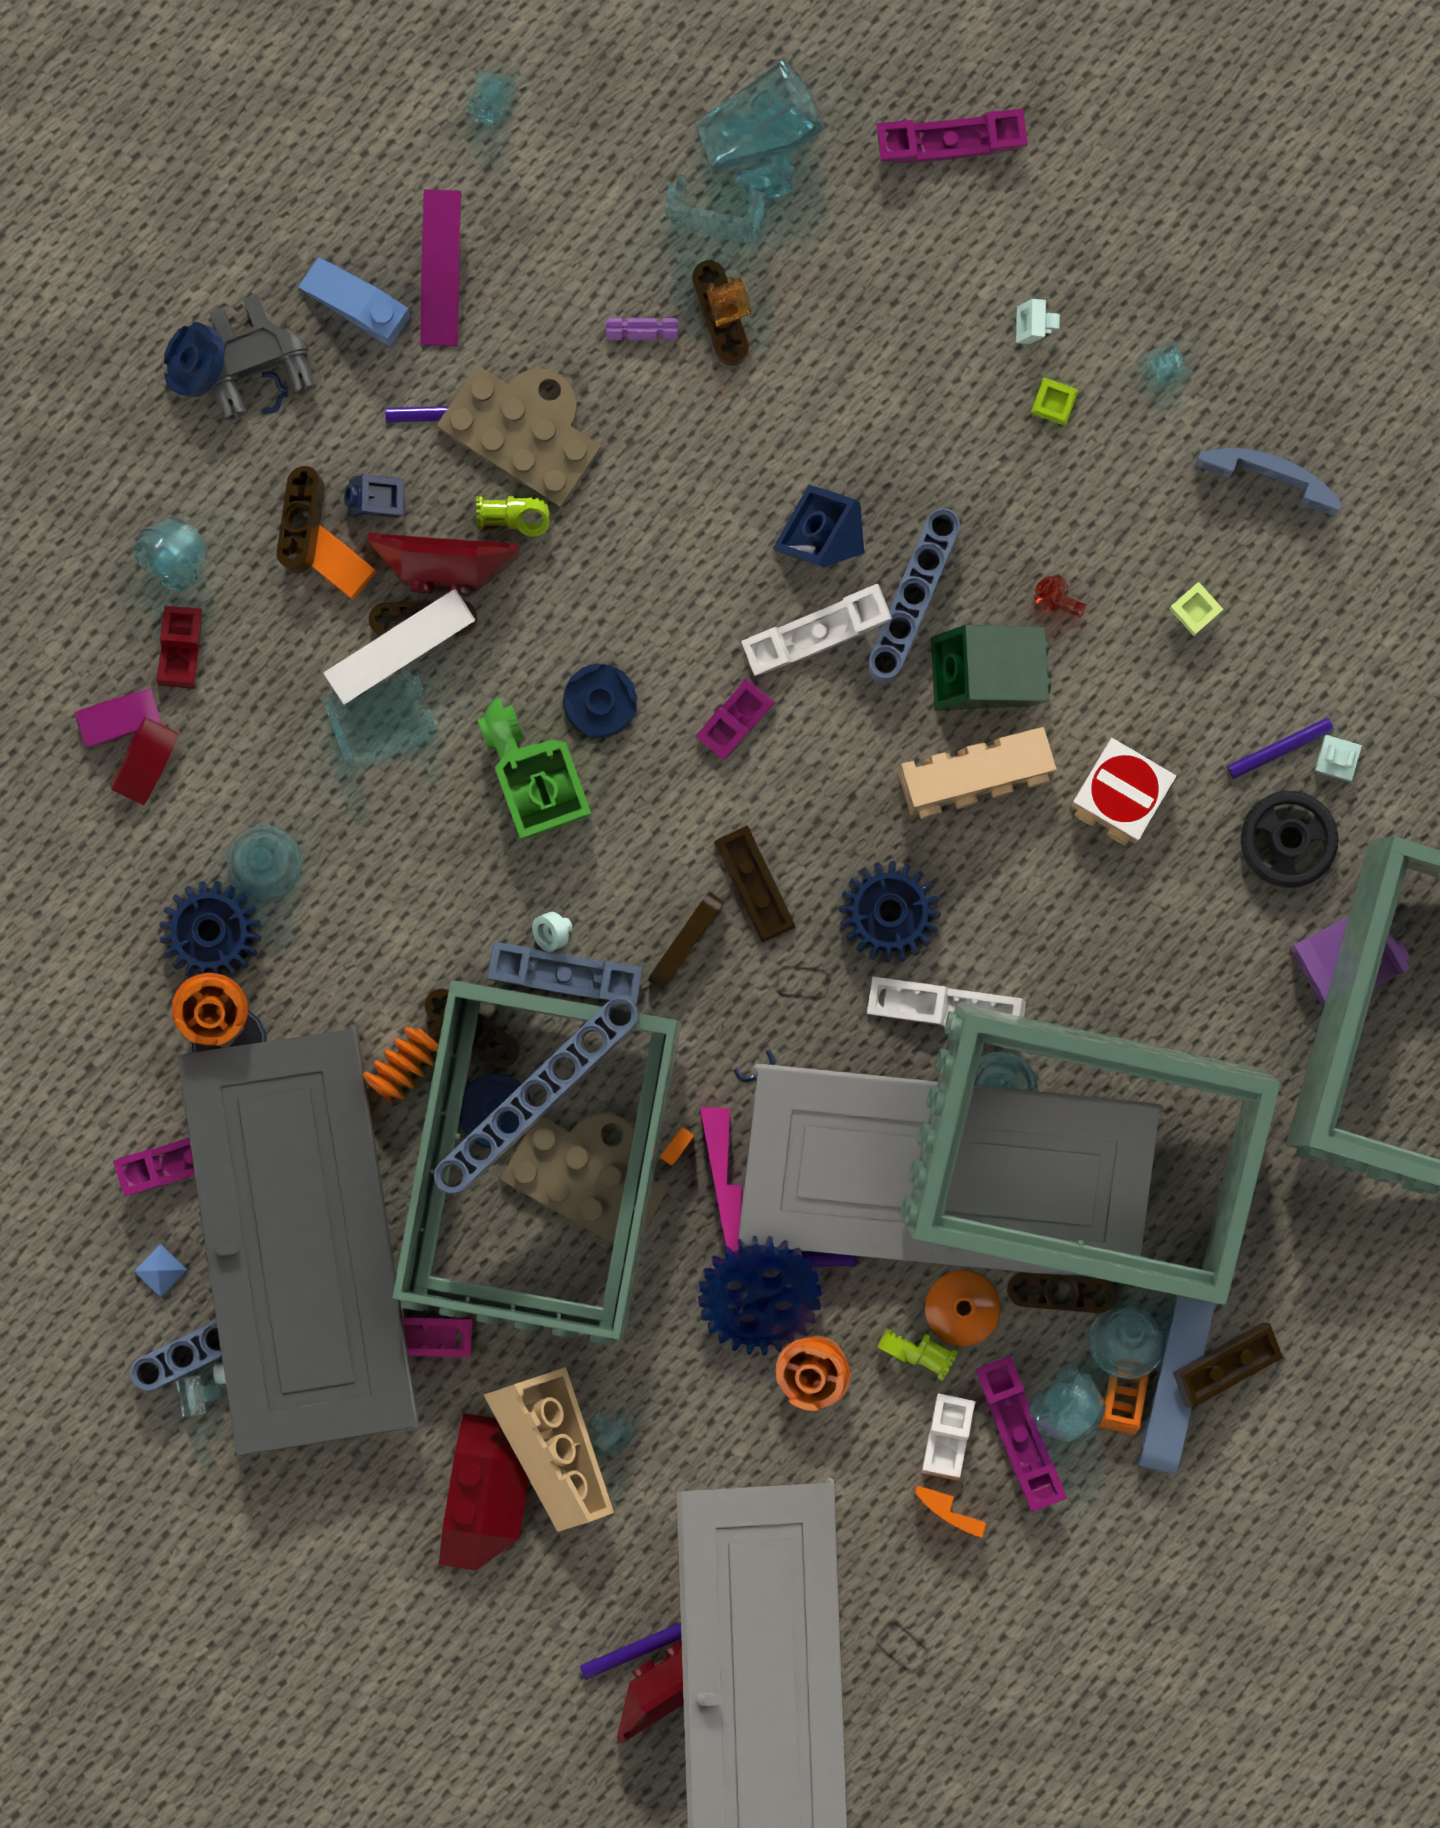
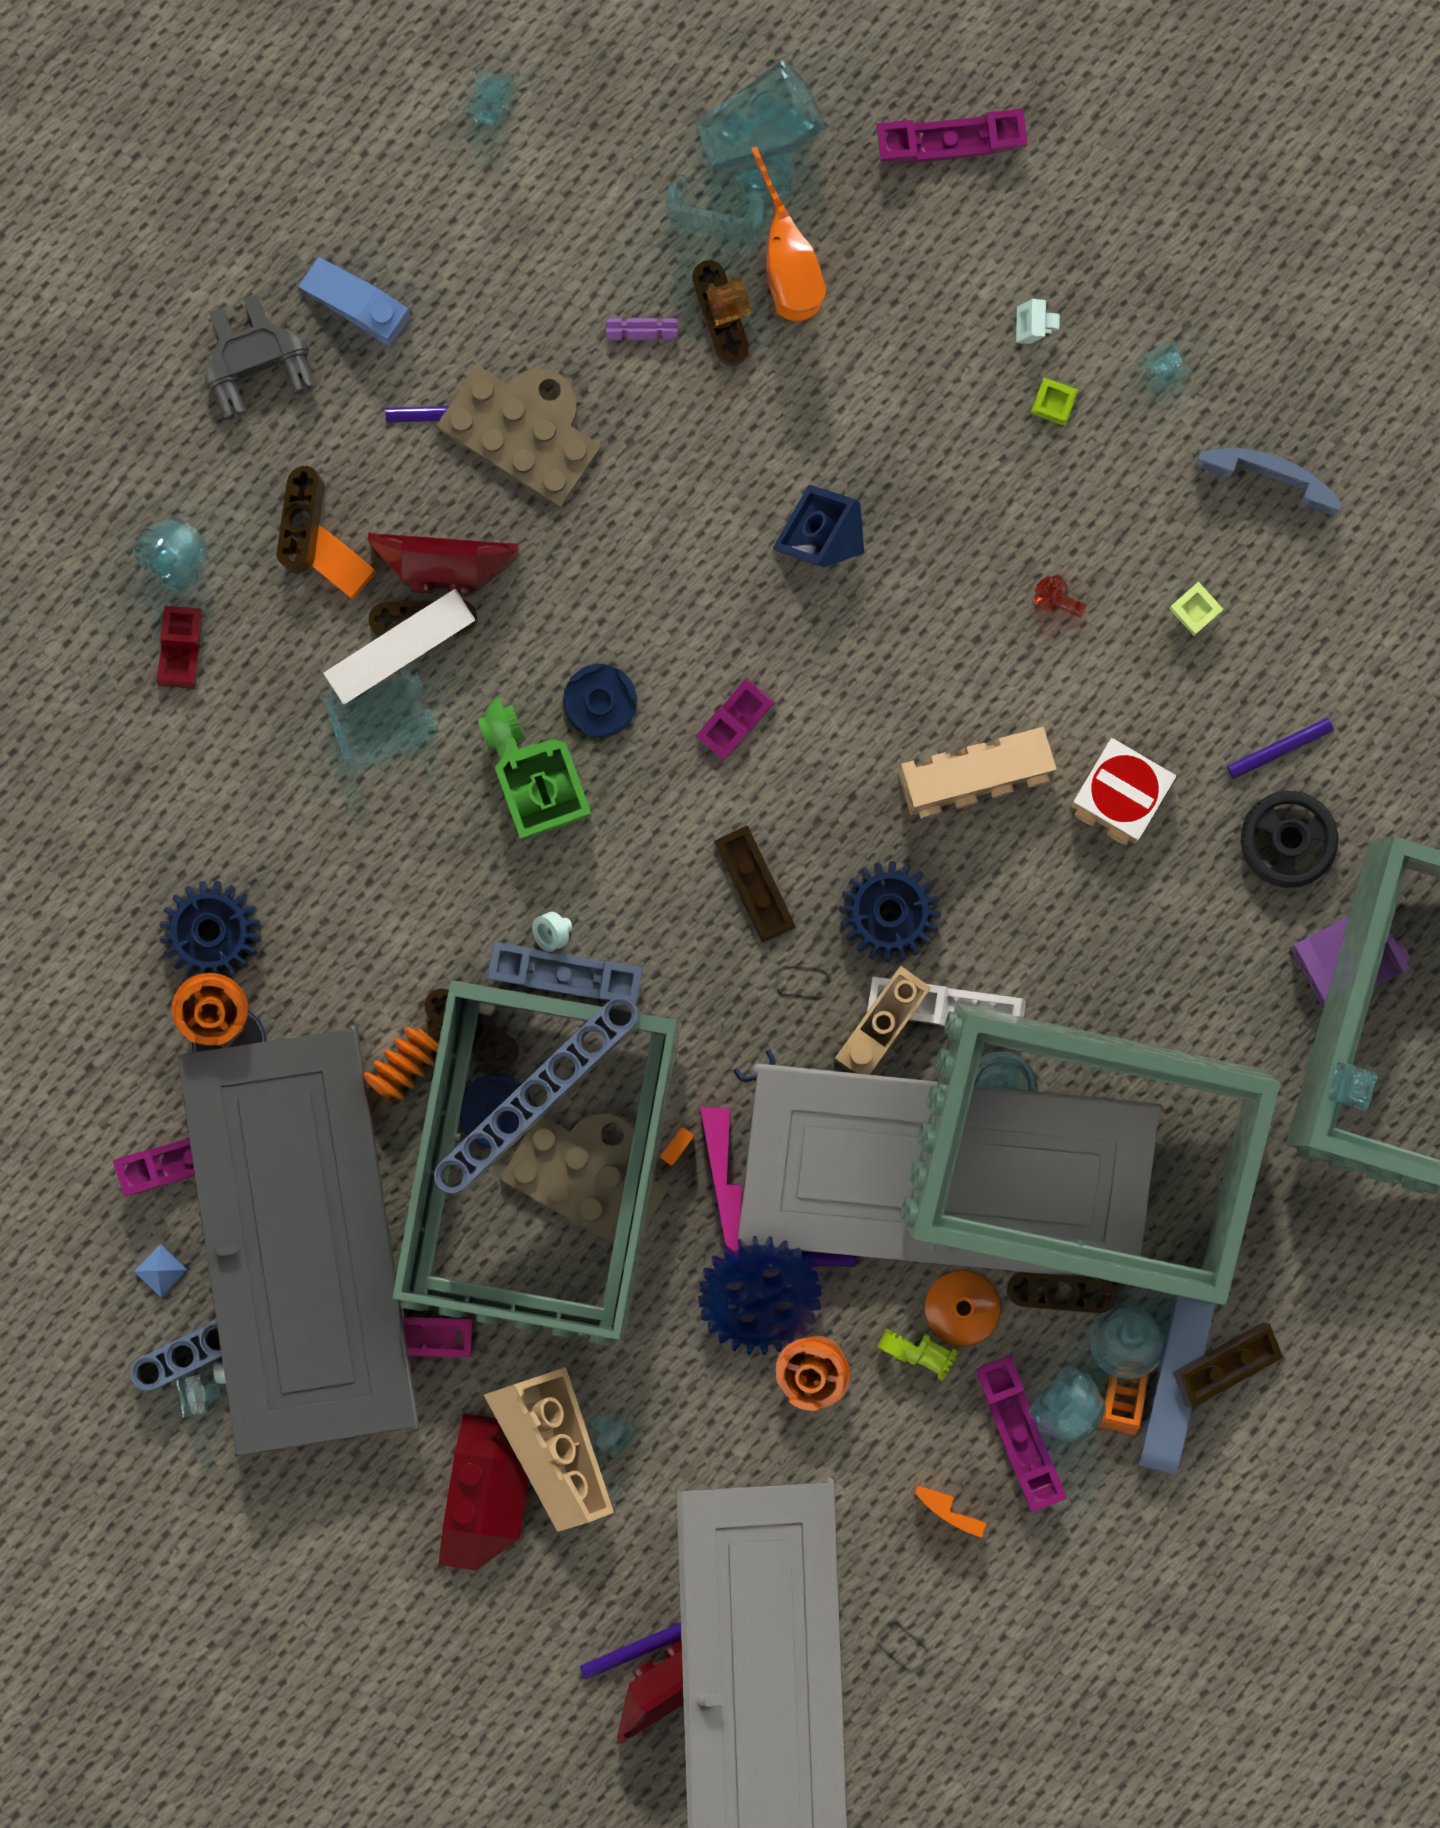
(116, 718): magenta slope -> none
(145, 761): dark red slope -> none
(194, 360): dark blue tile -> none
(264, 862): clear light blue cone -> none
(280, 397): dark blue piece -> none
(374, 496): dark blue bracket -> none
(440, 267): magenta slope -> none
(510, 514): lime connector -> none
(685, 941): dark brown beam -> none
(790, 261): none -> orange animal
(817, 631): white slope -> none
(882, 1023): none -> tan slope
(914, 578): sand blue beam -> none
(948, 1437): white slope -> none
(990, 667): dark green slope -> none
(1338, 758): light aqua tile -> none
(1352, 1086): none -> clear light blue tile

